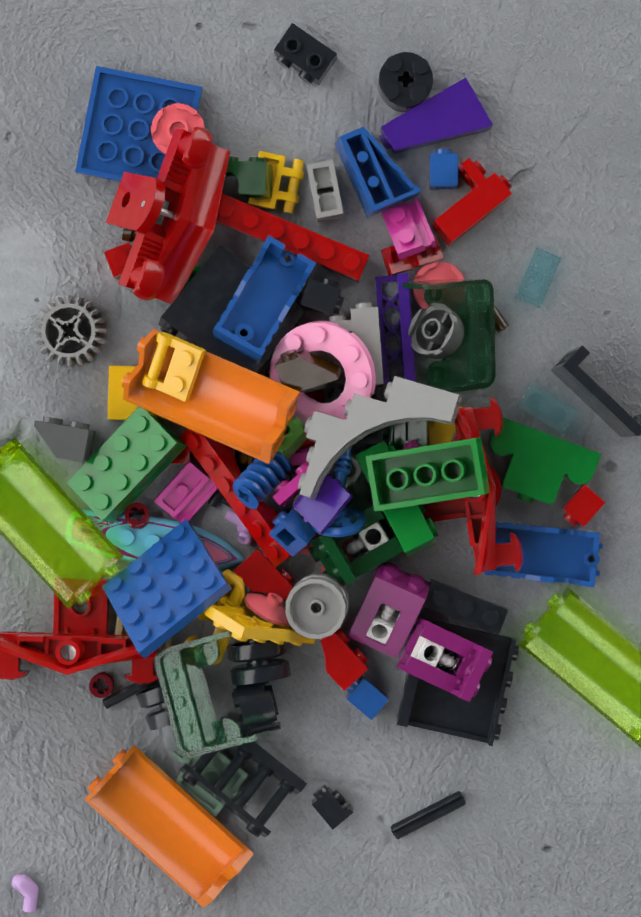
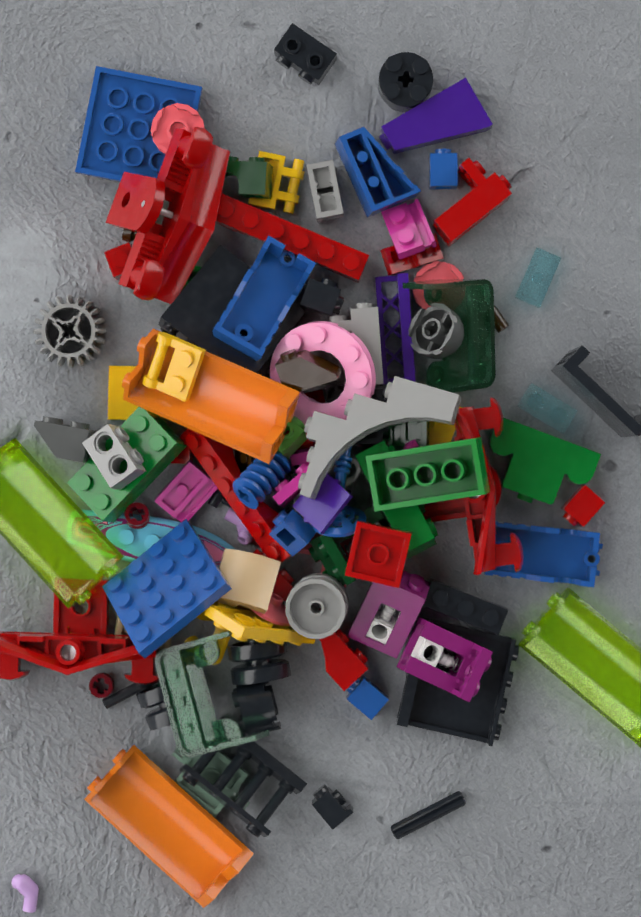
(109, 461): none -> light grey brick
(250, 578): none -> tan slope
(378, 554): none -> red plate

